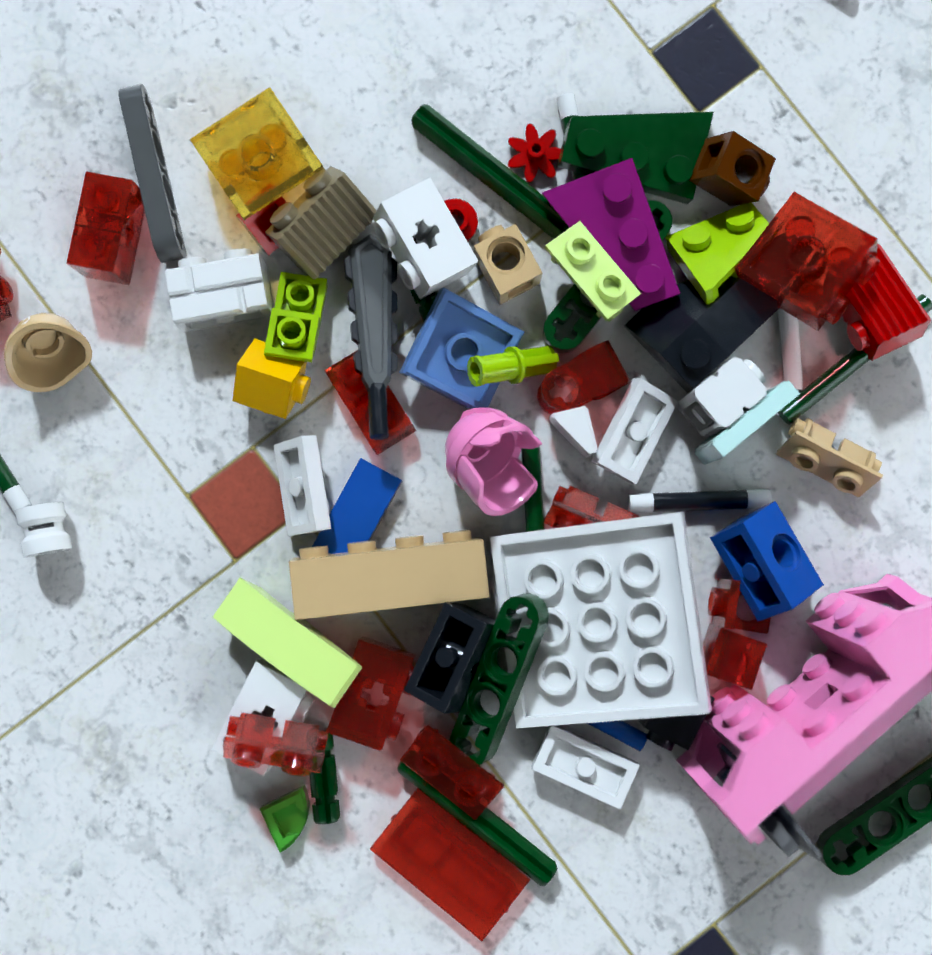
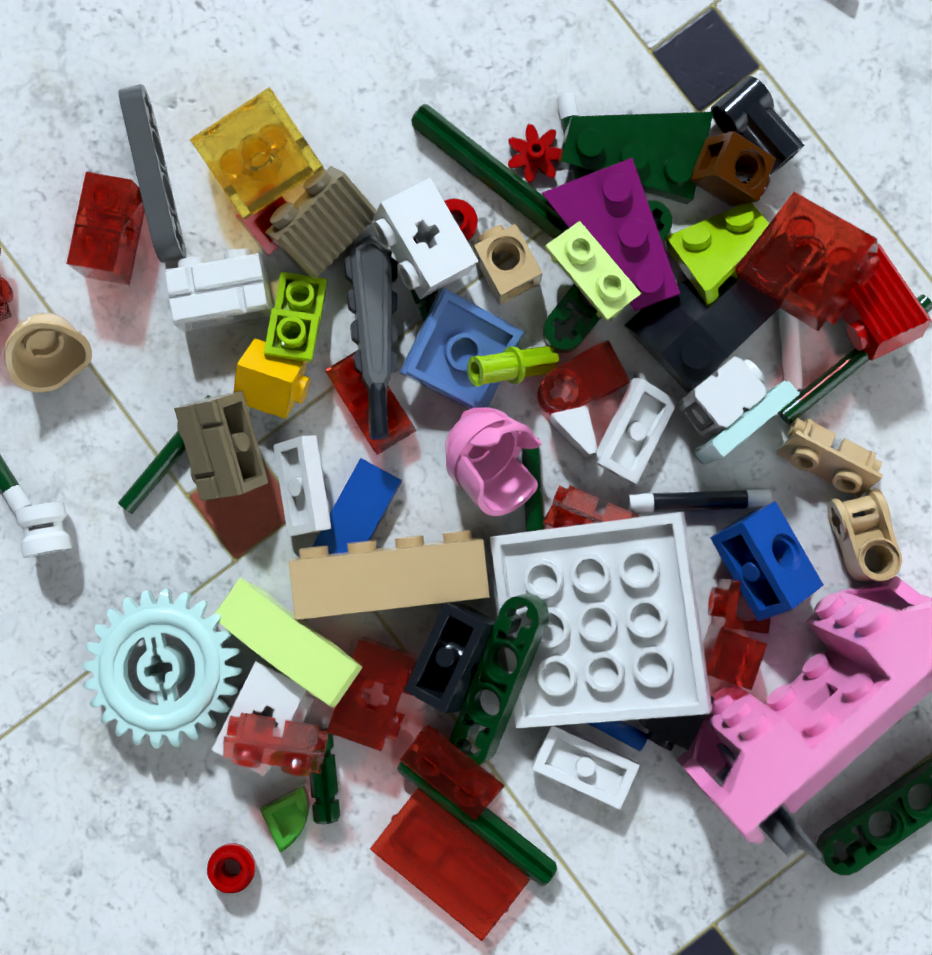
(152, 622): none -> light aqua gear
(153, 473): none -> dark green bar
(221, 446): none -> dark tan brick
(221, 878): none -> red plate
(751, 113): none -> black piece
(865, 532): none -> tan piece

